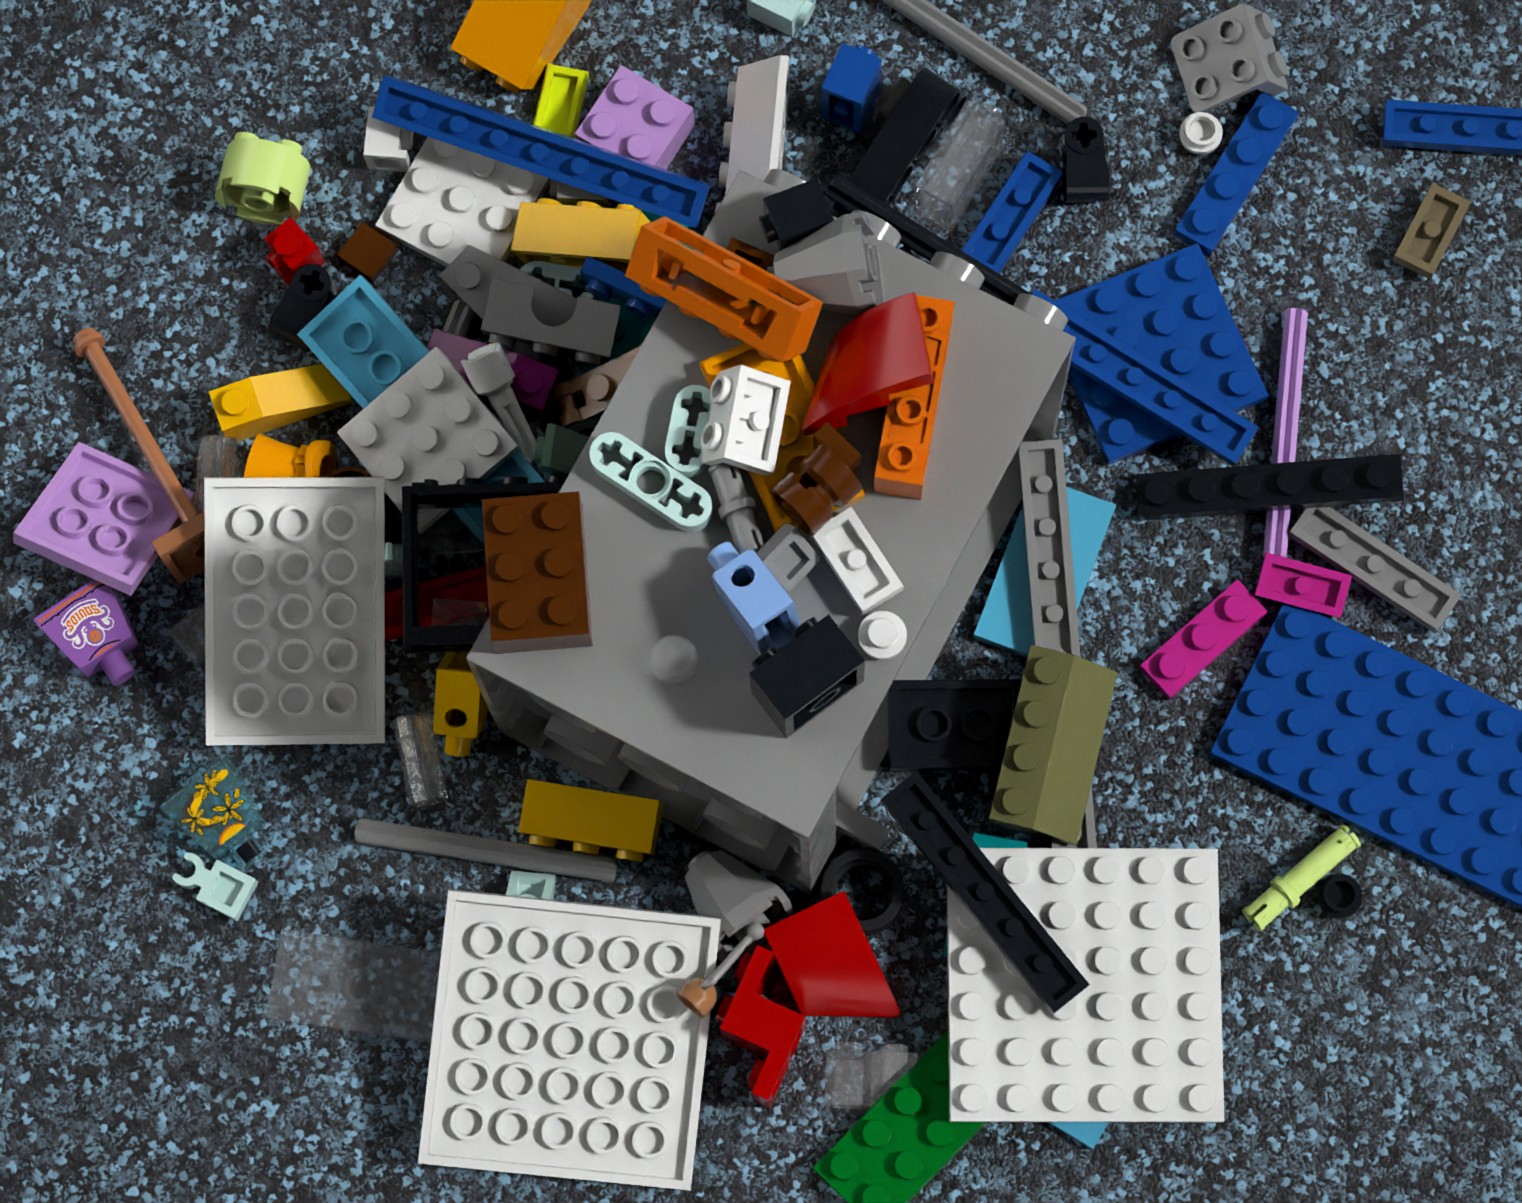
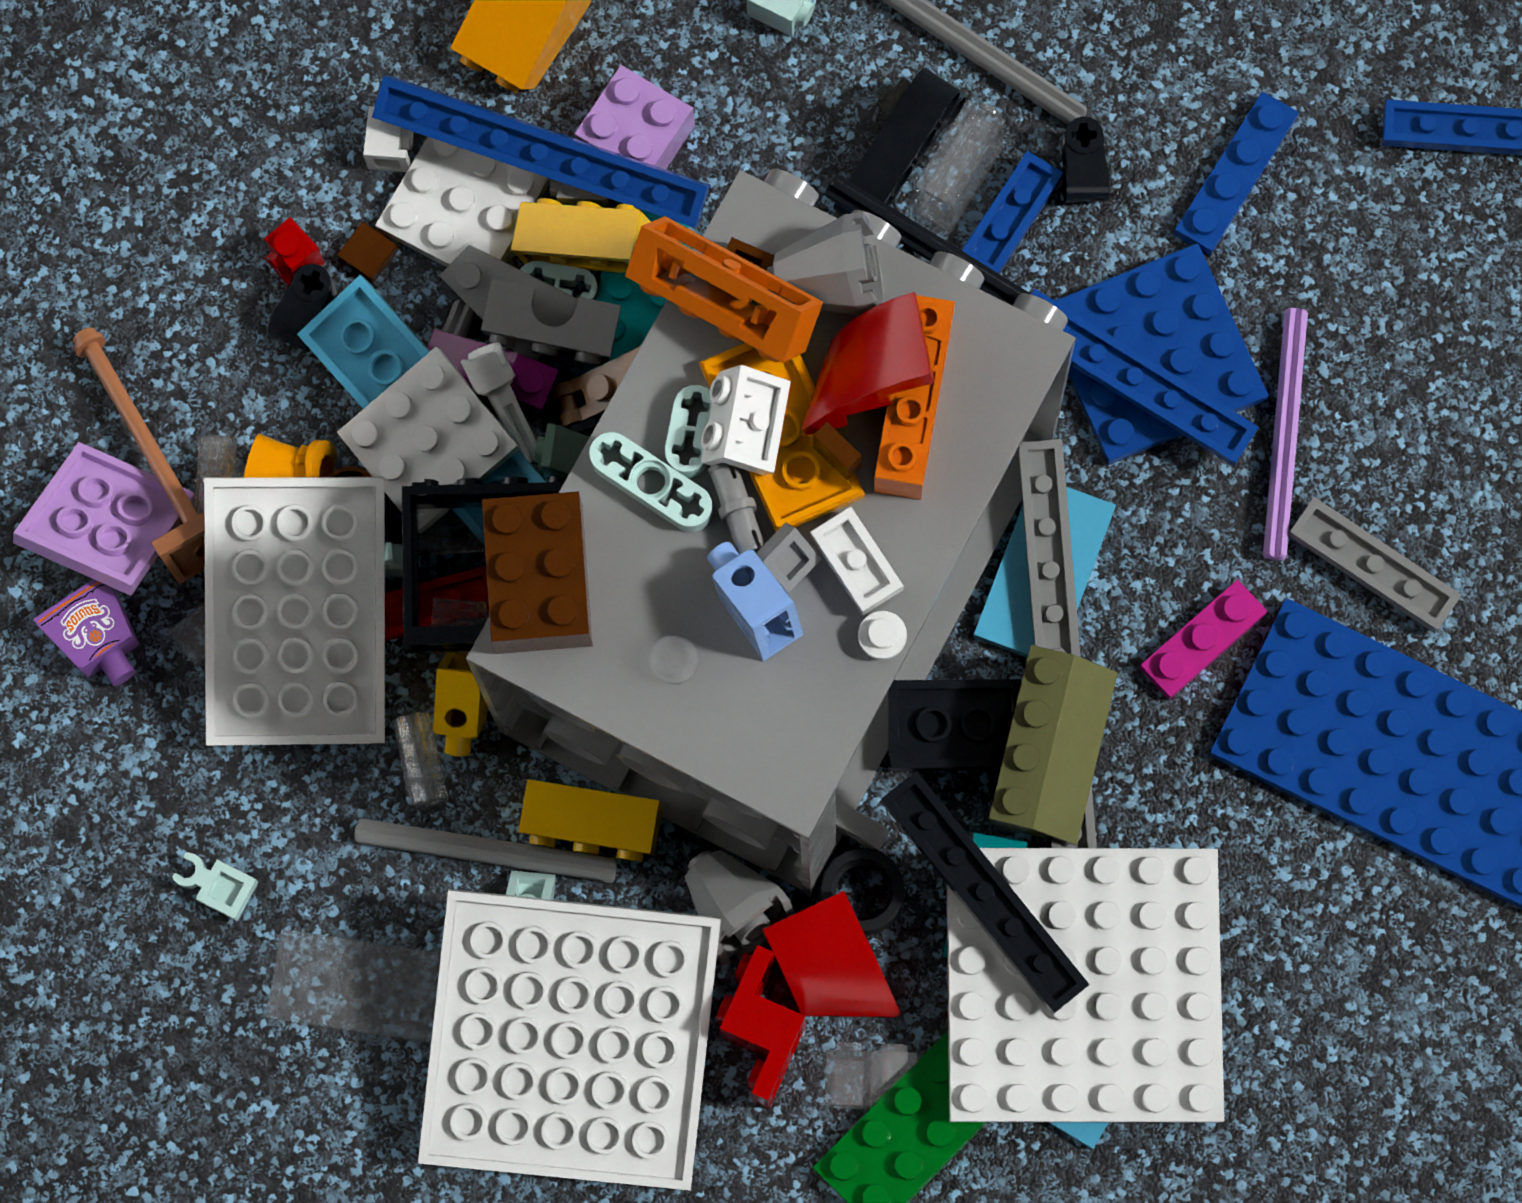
(219, 813): clear light blue torso -> none
(263, 179): yellowish green brick -> none
(276, 400): yellow slope -> none
(561, 99): neon yellow tile -> none
(609, 282): blue plate -> none
(700, 993): hinge -> none
(758, 120): white slope -> none
(794, 214): black brick -> none
(806, 674): black brick -> none
(818, 487): reddish brown wheel -> none
(851, 87): blue brick -> none
(1200, 133): white plate -> none
(1229, 58): light grey bracket -> none
(1269, 487): black plate -> none
(1288, 888): yellowish green pin -> none
(1303, 585): dark pink plate -> none
(1339, 896): black plate -> none
(1431, 231): dark tan plate -> none

